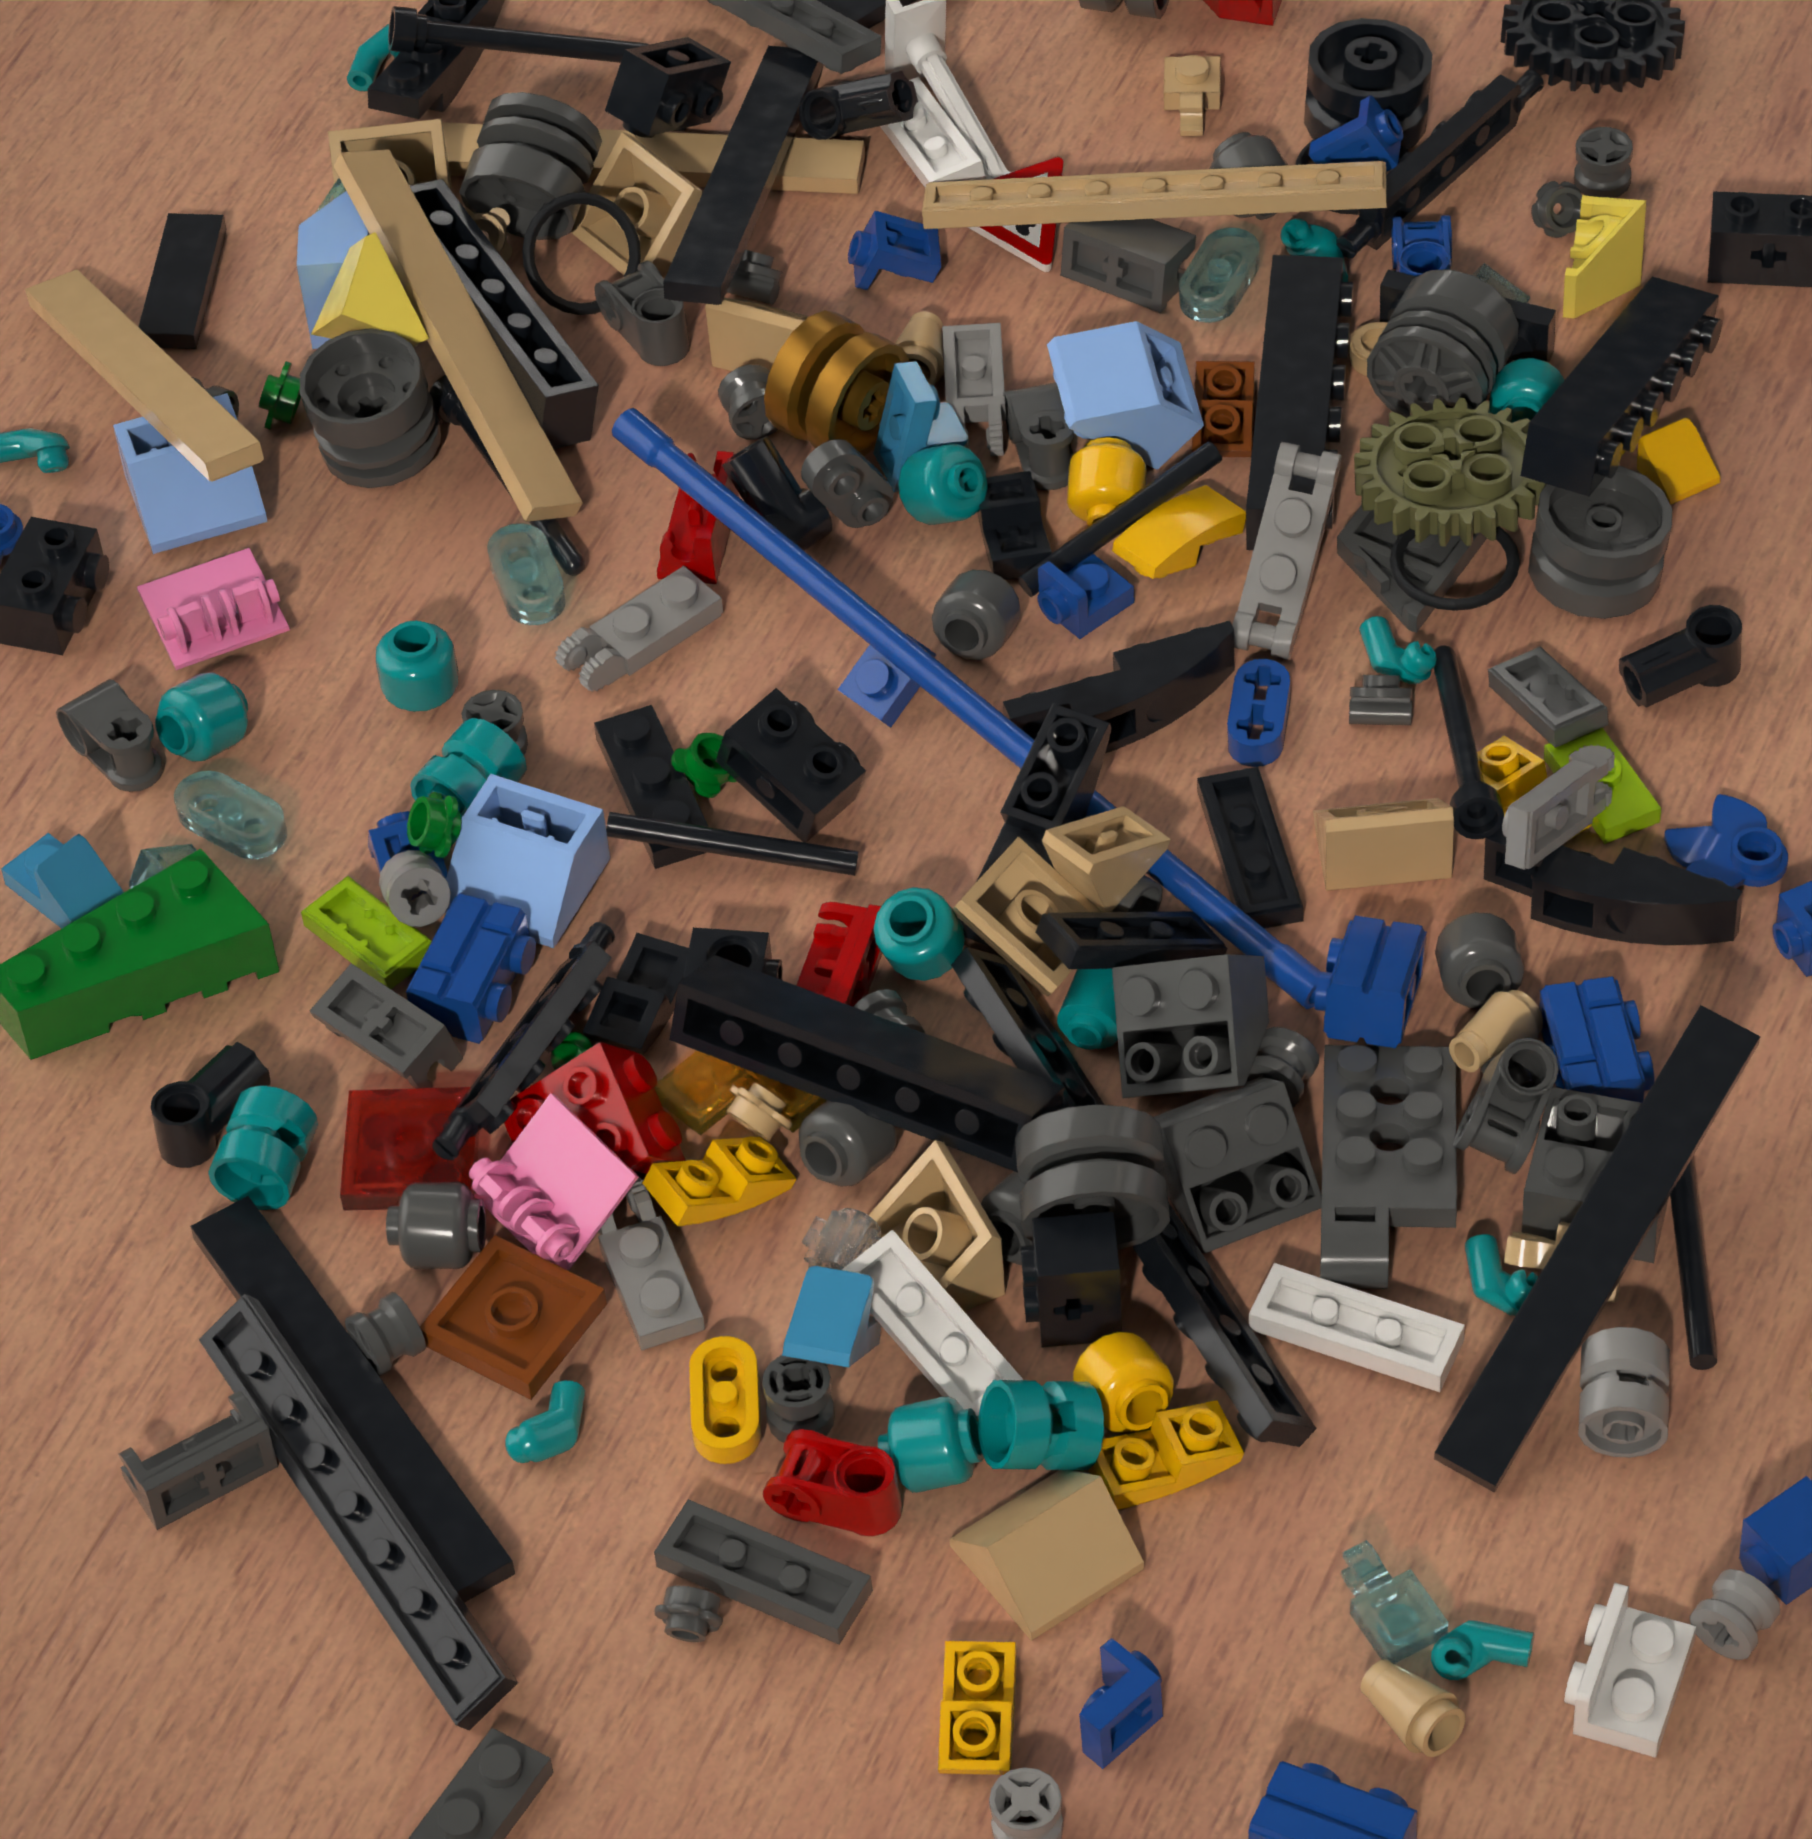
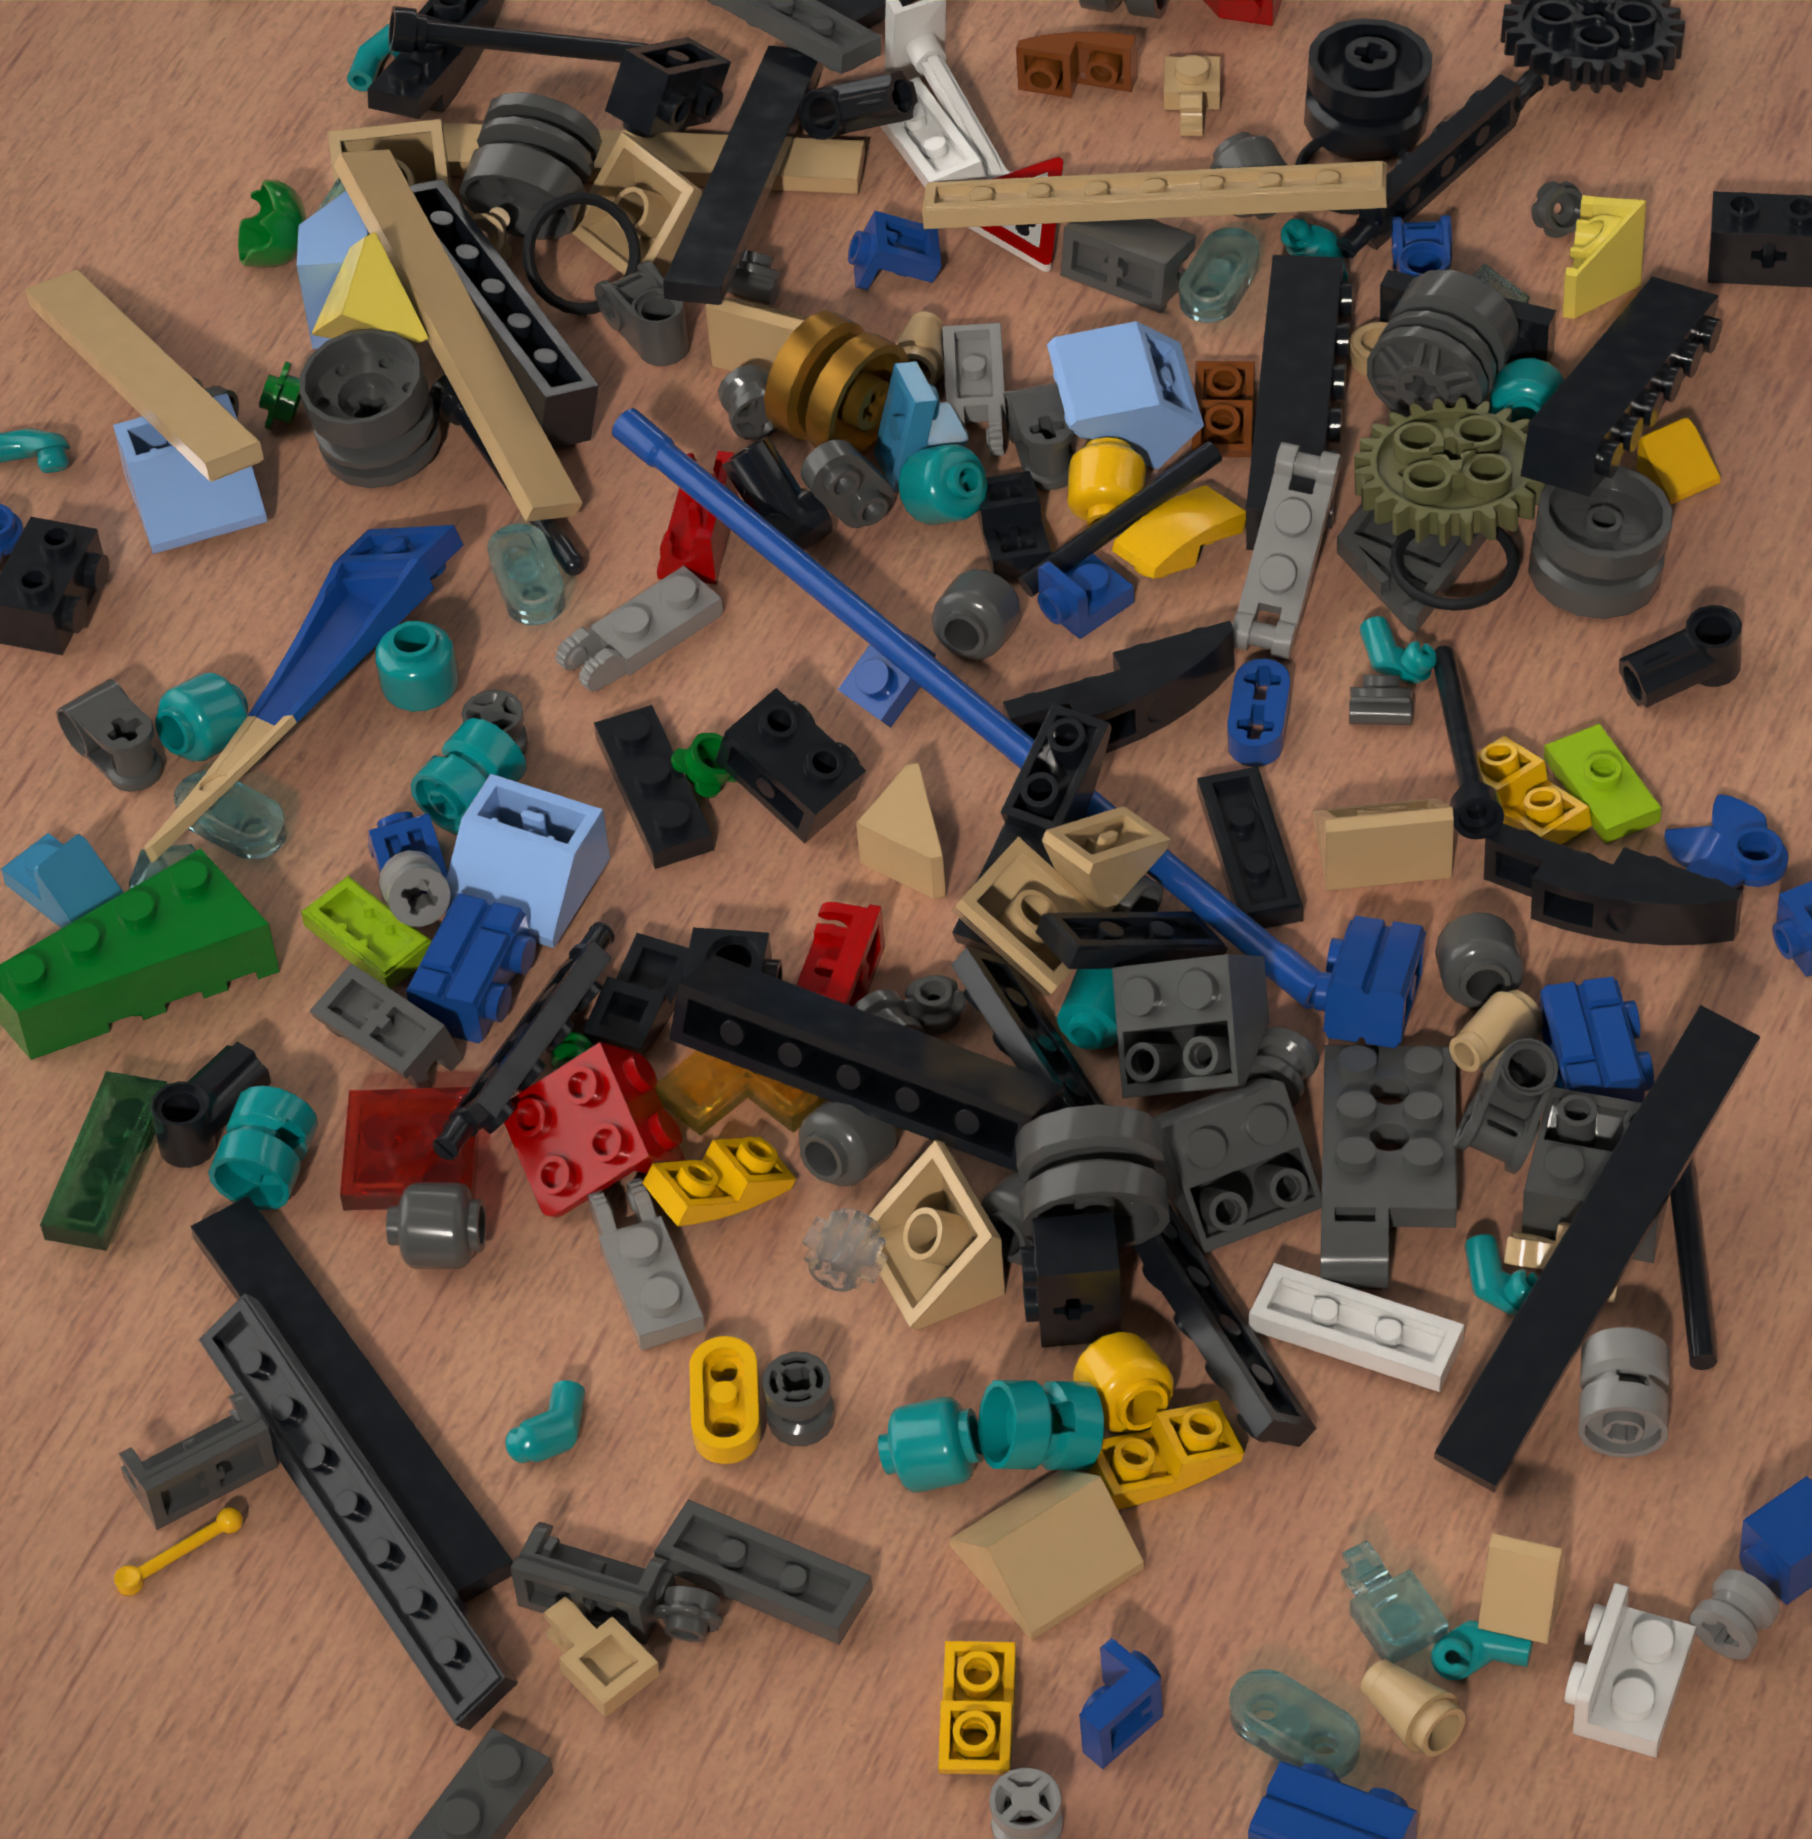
(103, 1163): none -> clear green plate
(130, 1579): none -> yellow hinge
(183, 279): black tile -> none
(213, 608): bright pink hinge -> none
(272, 233): none -> green hair
(358, 603): none -> blue plate
(386, 1333): dark grey wheel -> none
(434, 824): green plate -> none
(513, 1316): dark orange plate -> none
(553, 1184): bright pink hinge -> none
(591, 1581): none -> dark grey hinge
(602, 1661): none -> tan plate
(732, 843): black bar -> none
(758, 1110): tan plate -> none
(830, 1482): red piece -> none
(833, 1318): dark azure slope -> none
(901, 836): none -> tan slope
(919, 933): teal head -> none
(930, 1324): white plate -> none
(937, 1015): none -> dark grey plate
(1062, 60): none -> dark orange slope
(1300, 1722): none -> clear light blue plate
(1369, 137): blue bracket -> none
(1522, 1588): none -> tan slope
(1548, 697): dark grey plate -> none
(1557, 807): light grey hinge -> none
(1603, 162): dark grey wheel -> none

